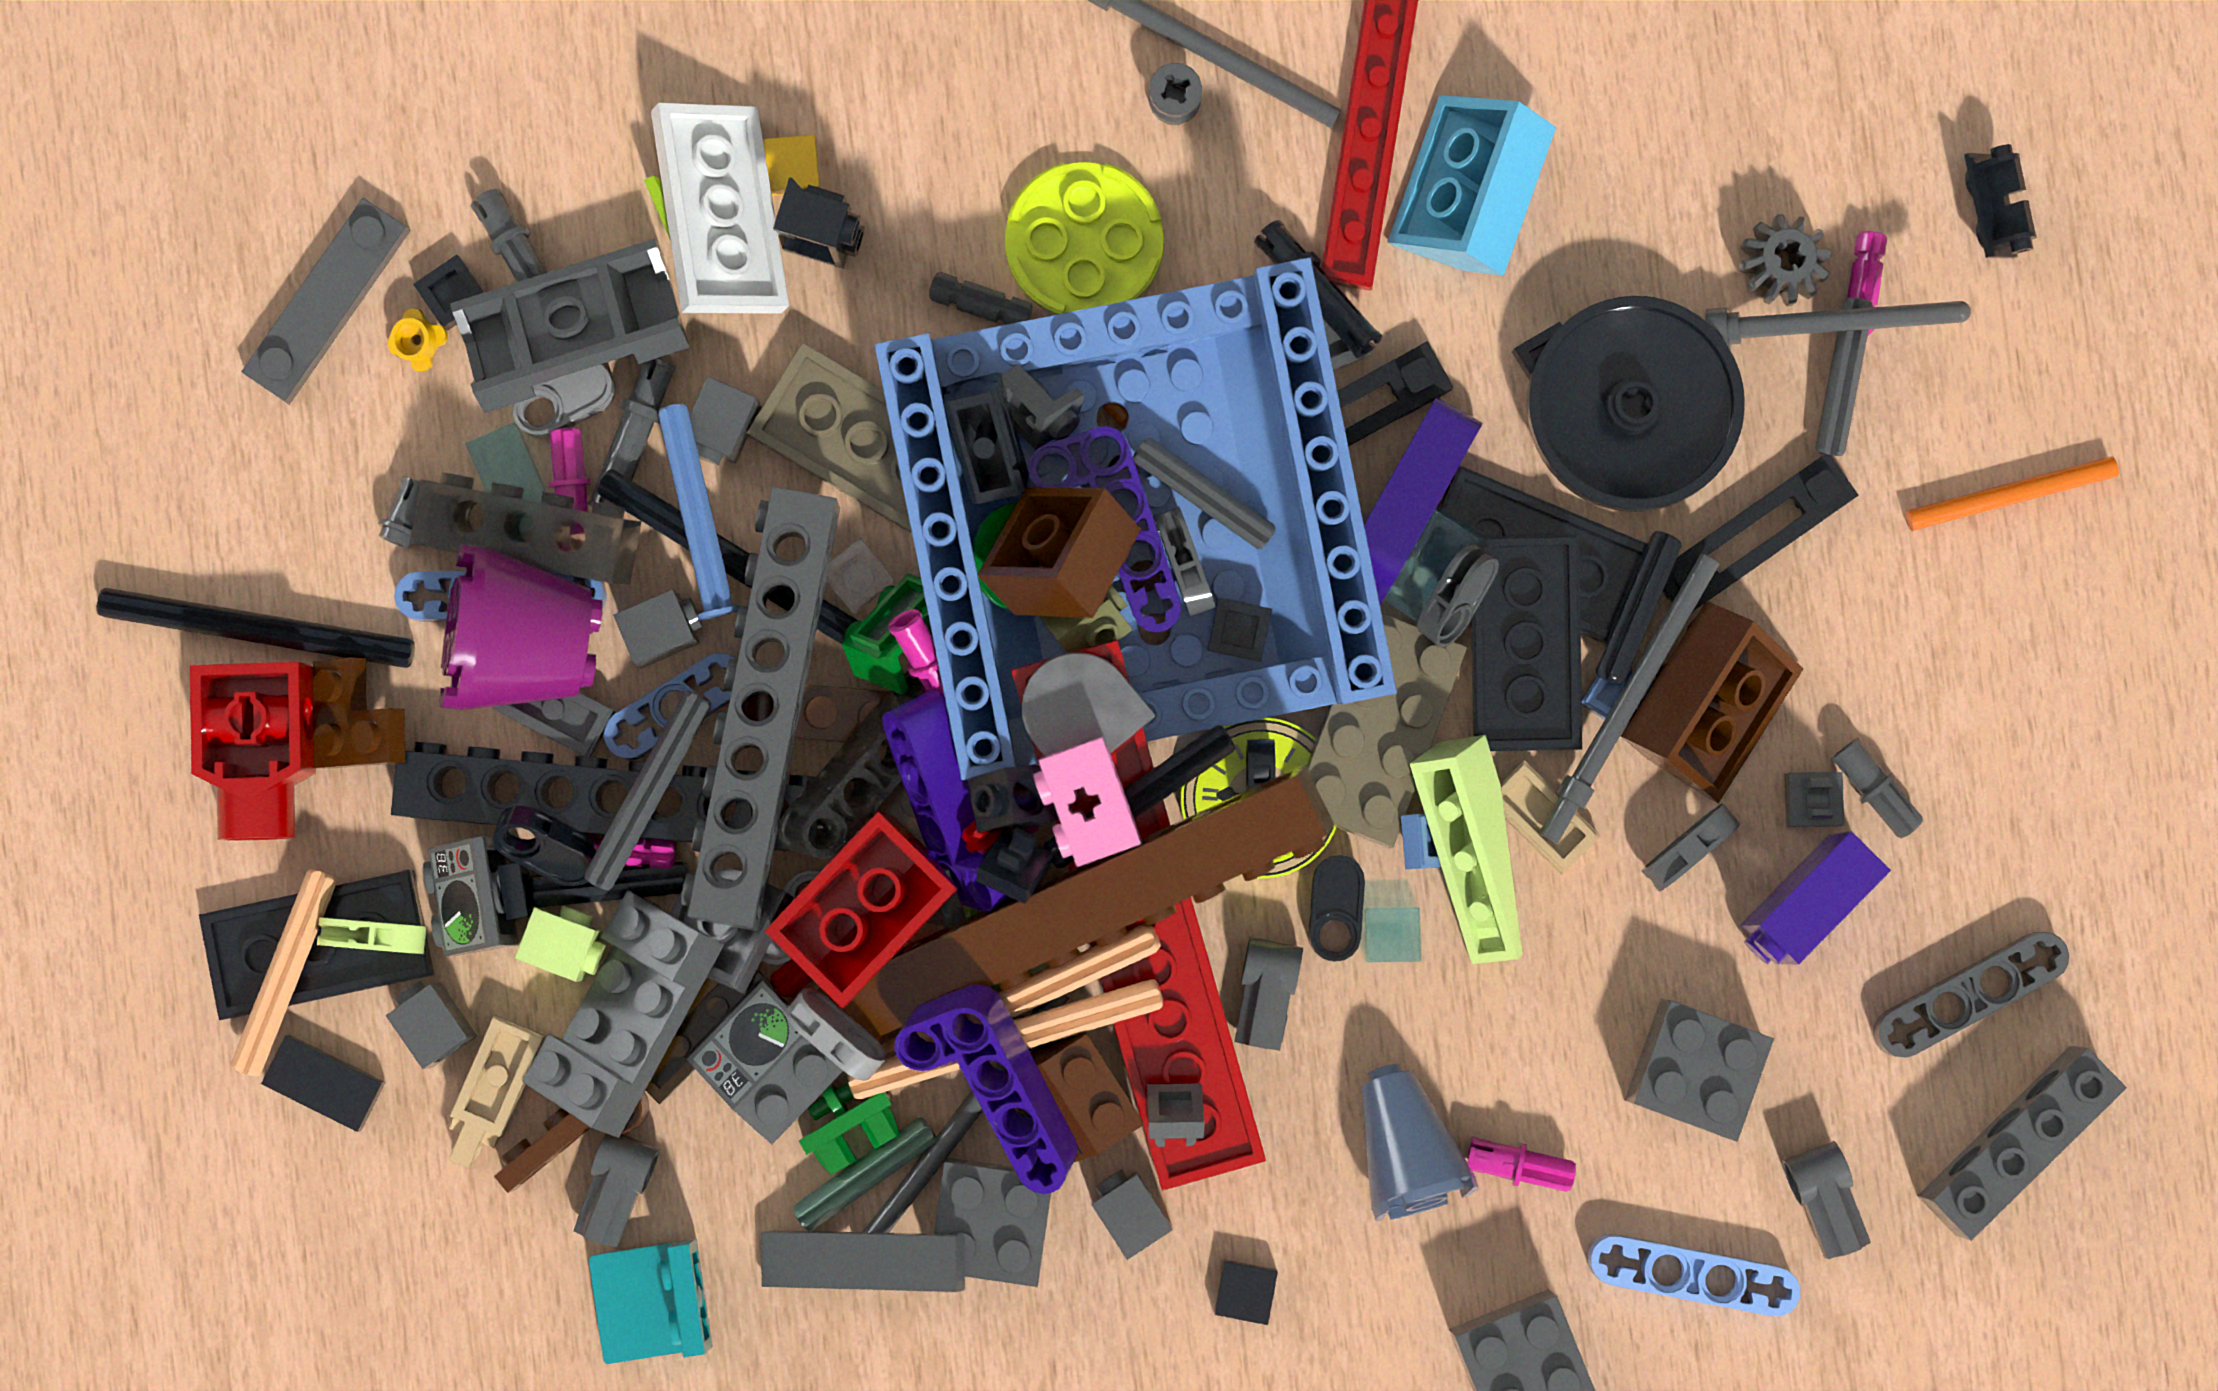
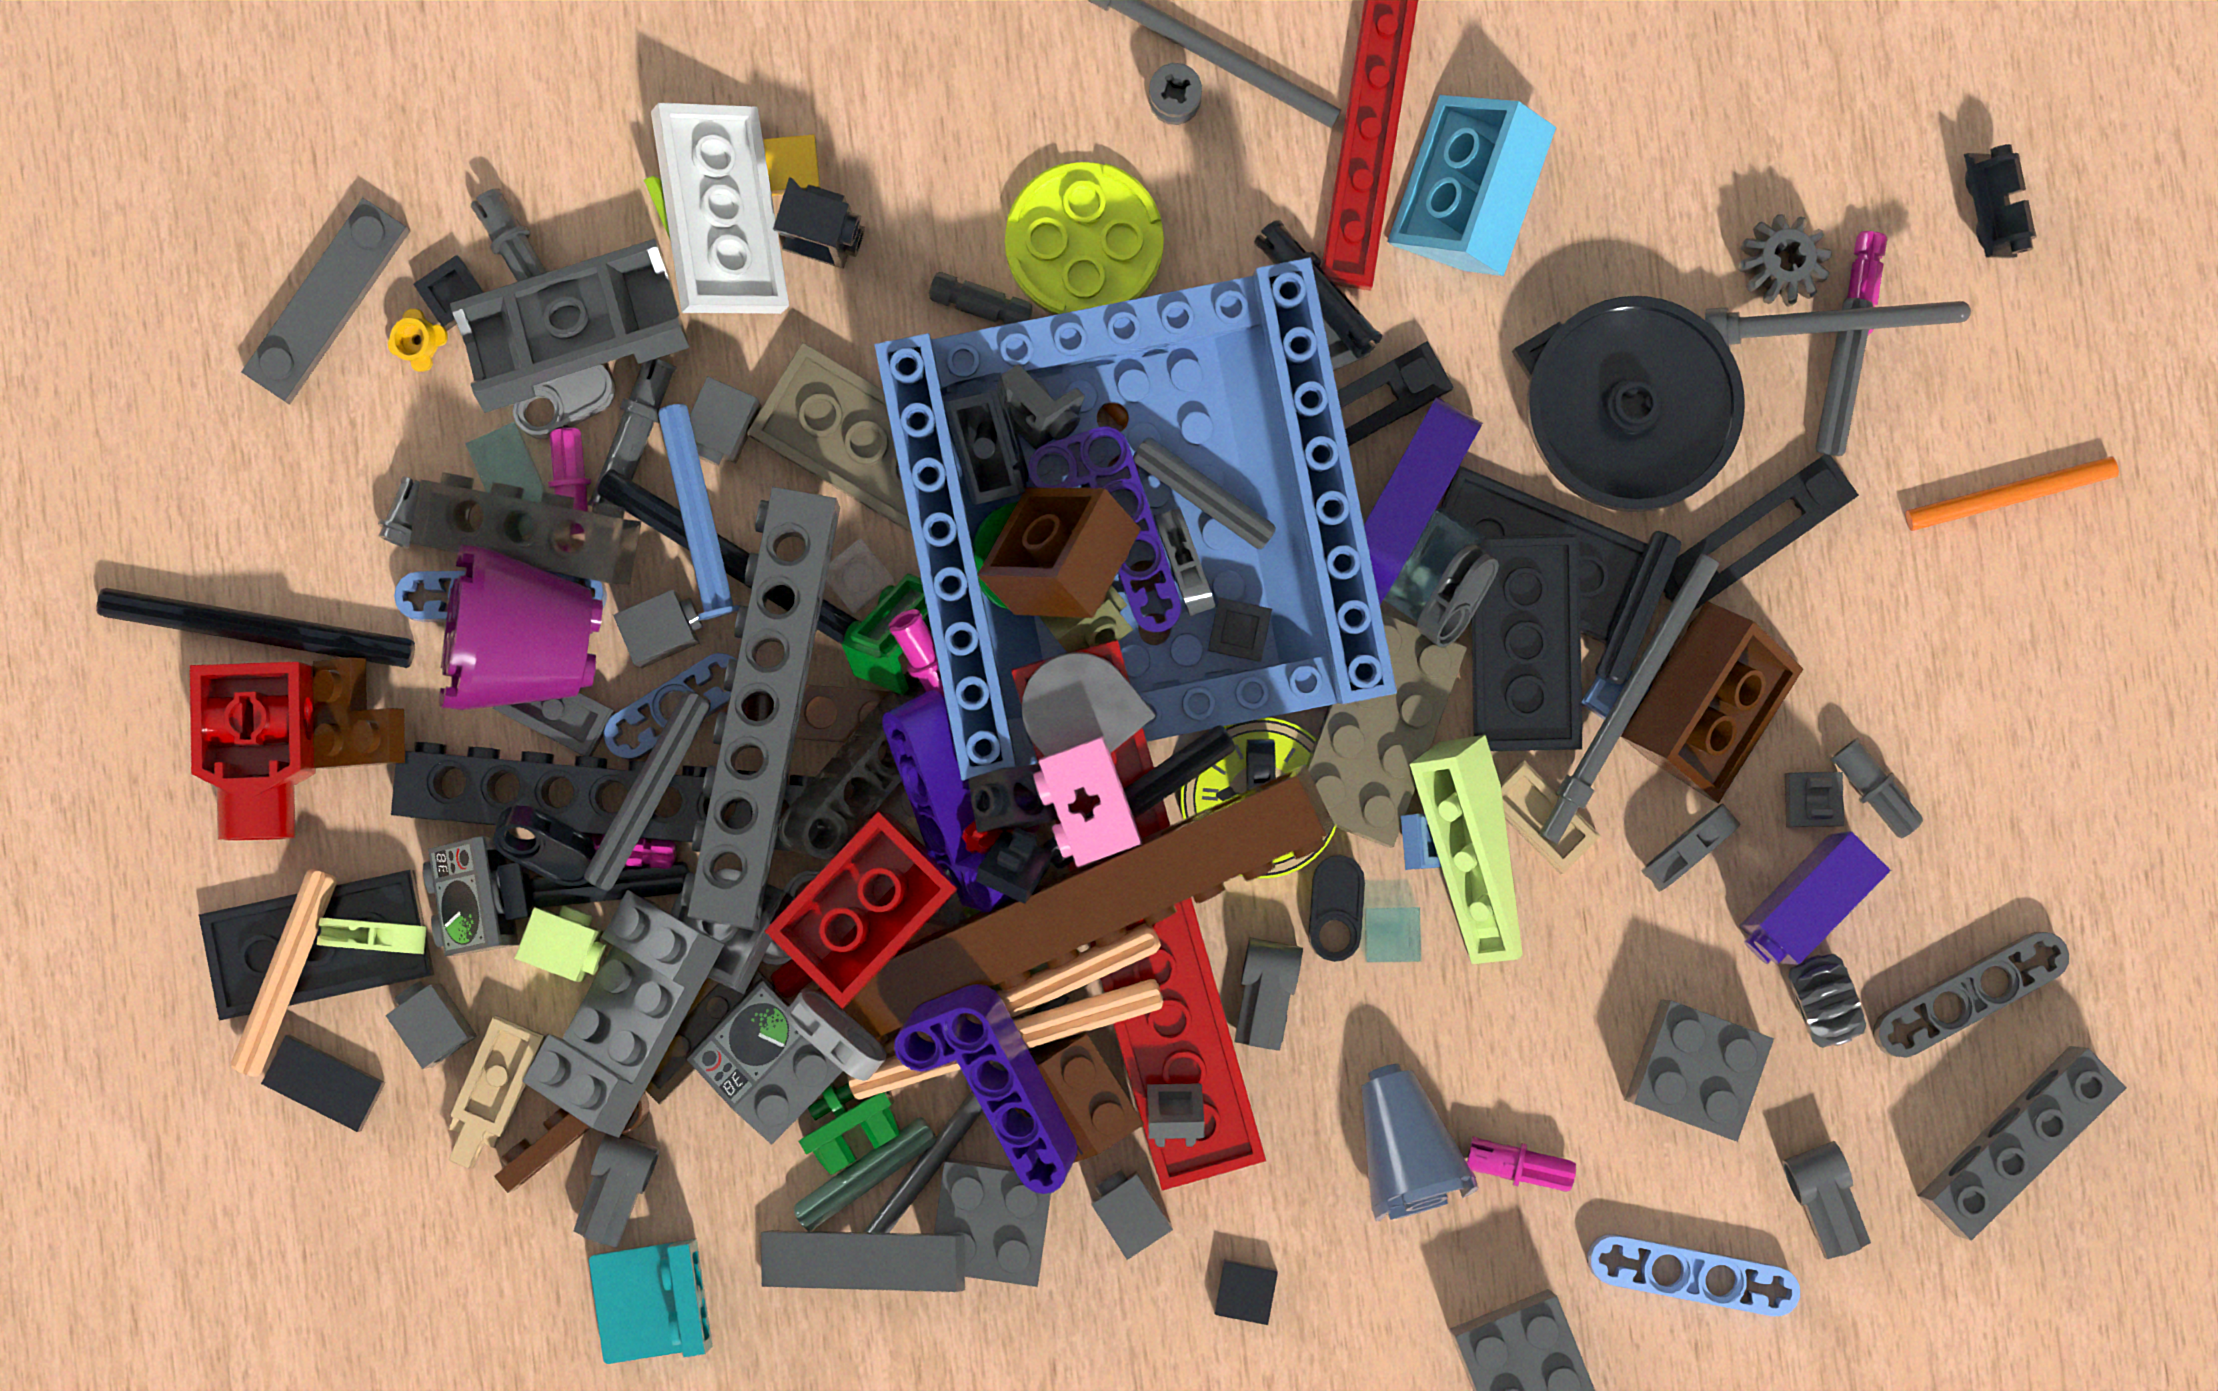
(1827, 1000): none -> dark grey gear

